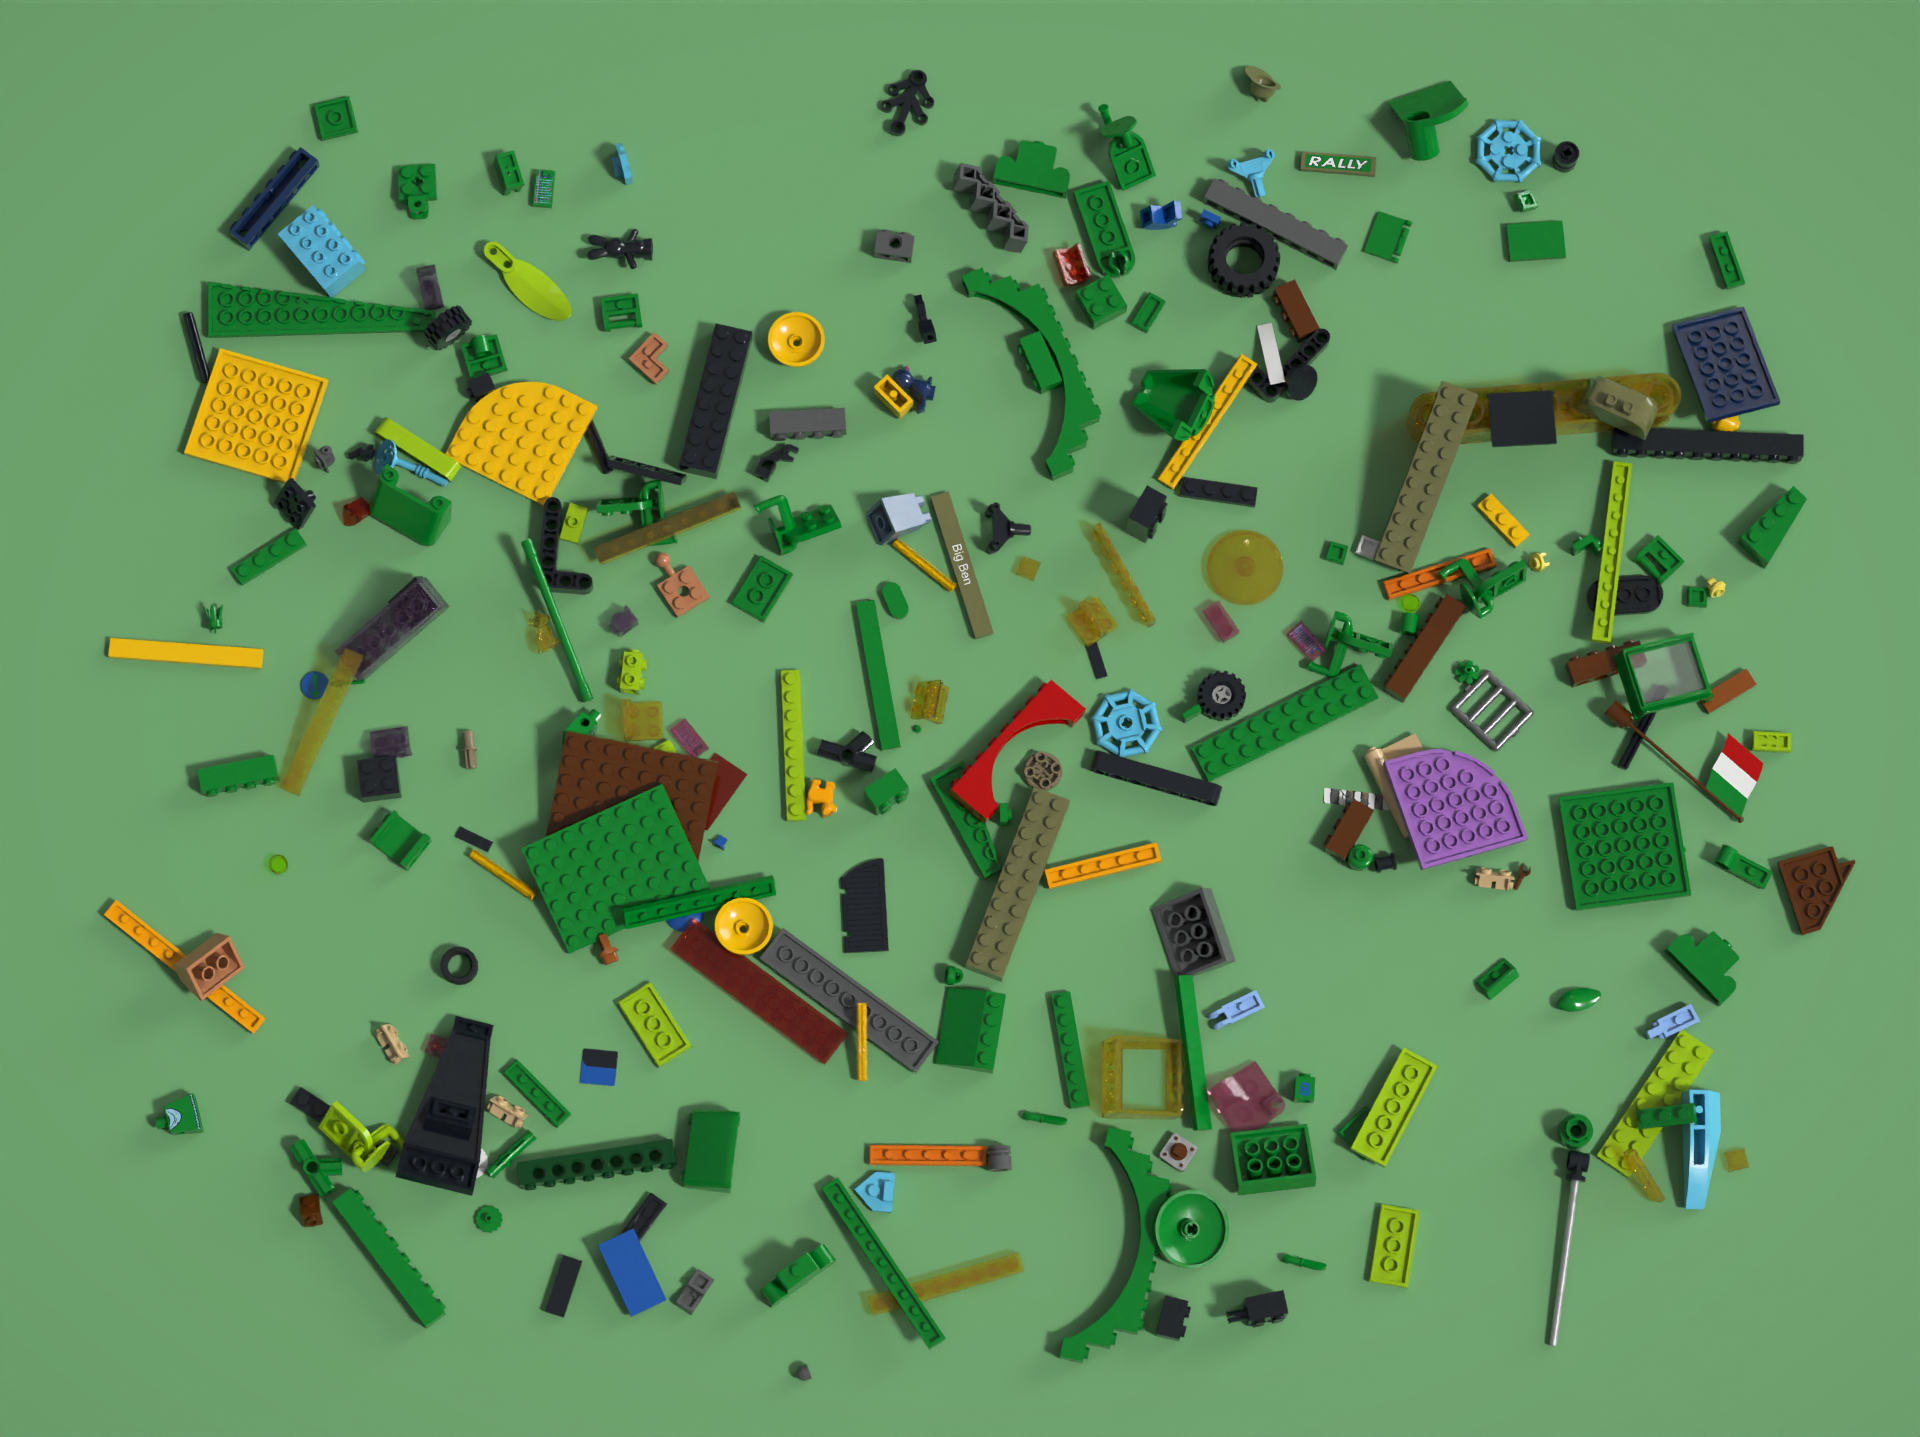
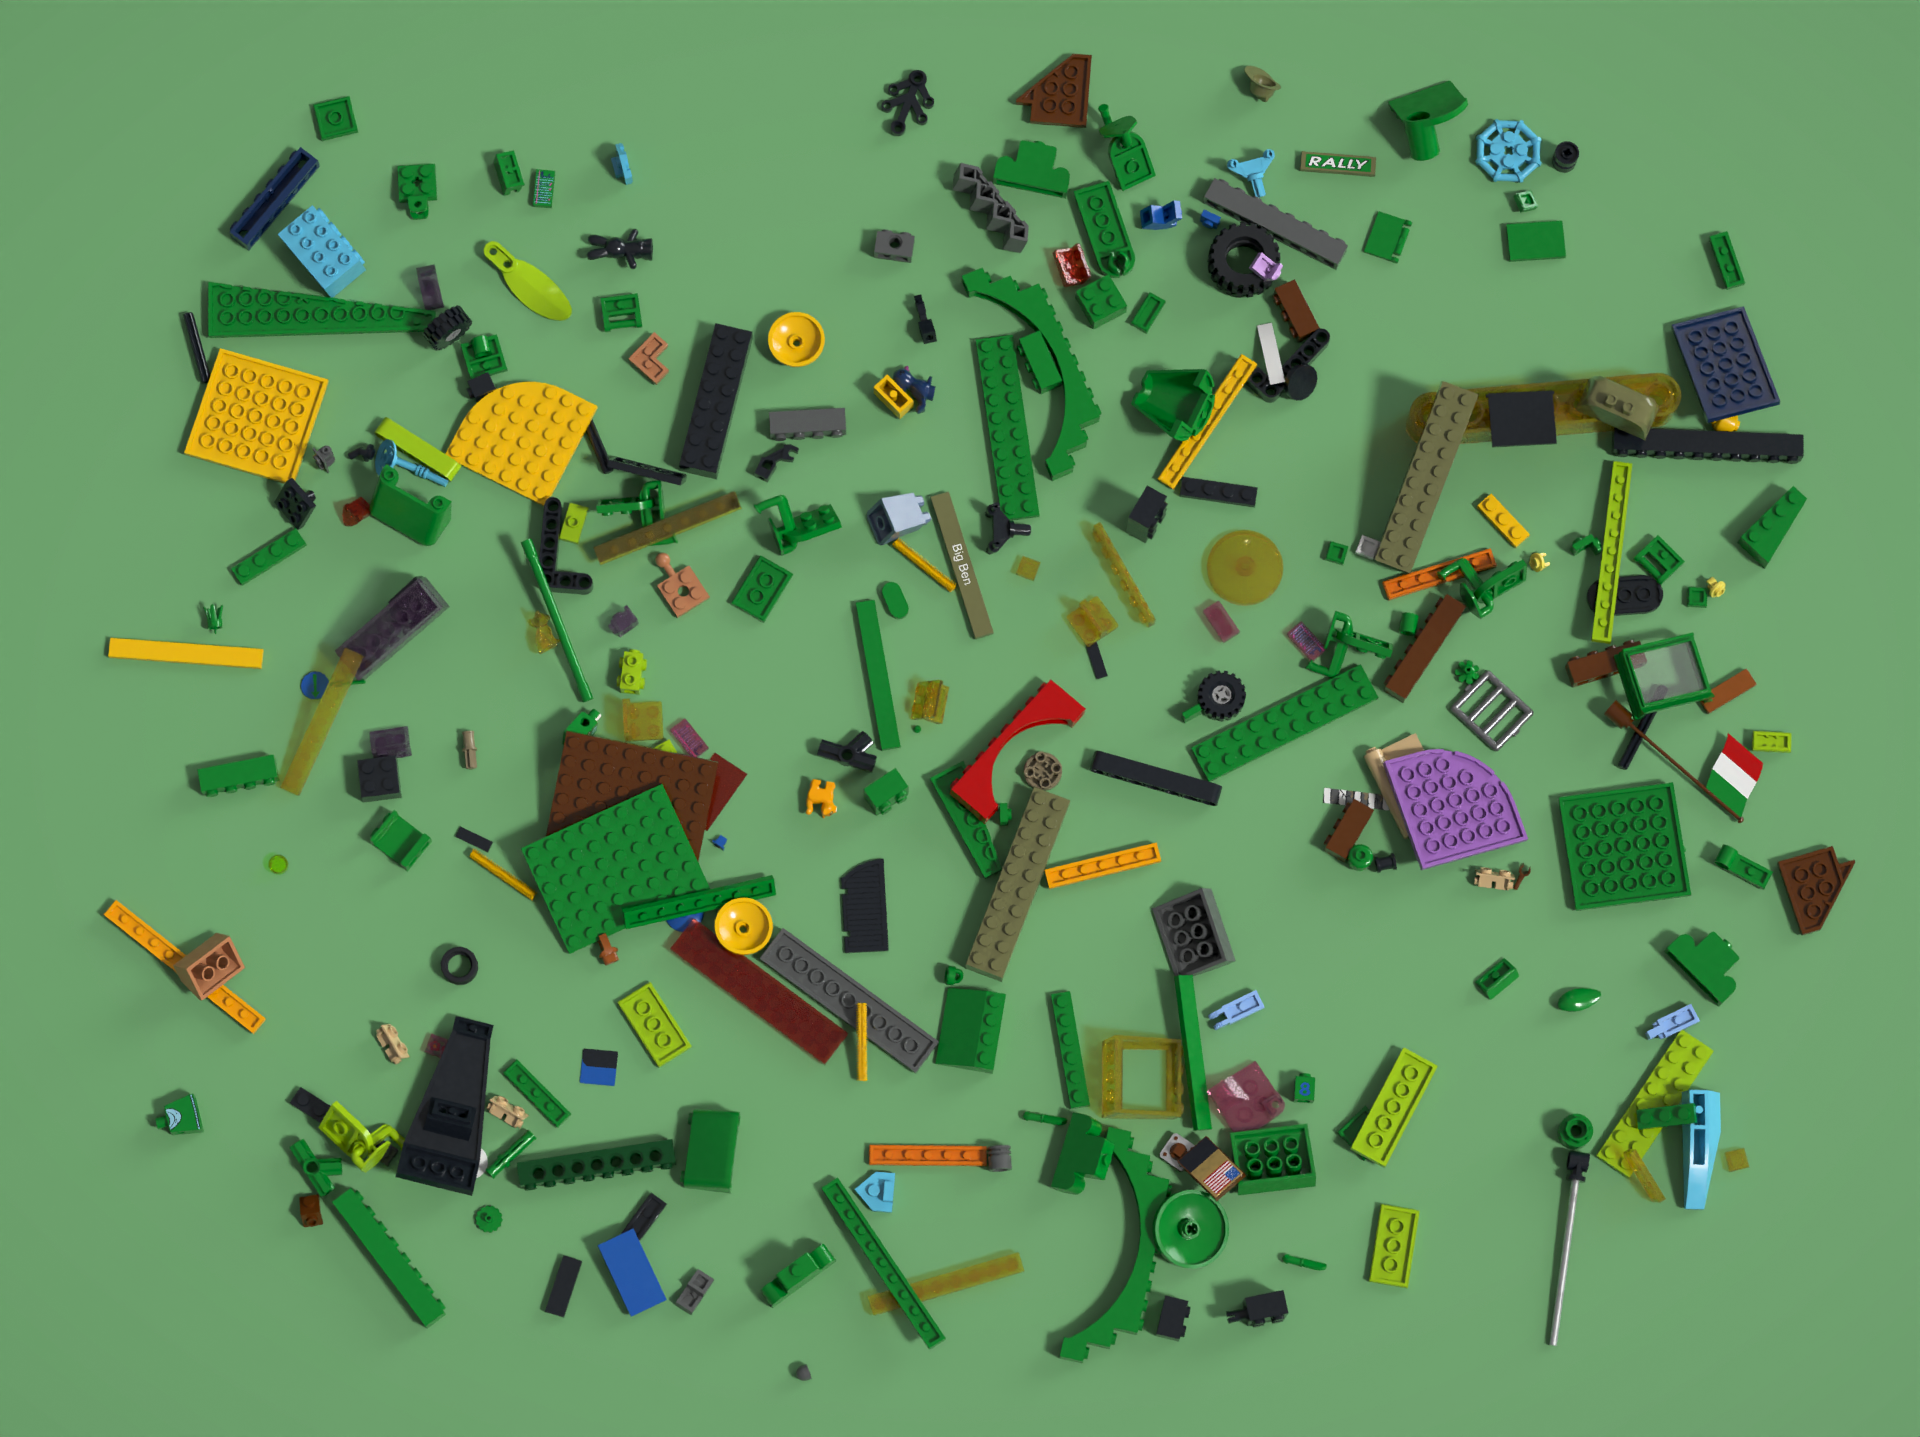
(793, 745): lime plate -> none
(1007, 427): none -> green plate
(1061, 94): none -> reddish brown wing
(1082, 1155): none -> green brick
(1121, 733): medium azure plate -> none
(1211, 1168): none -> tile
(1265, 267): none -> lavender bracket
(1410, 603): clear neon green piece -> none

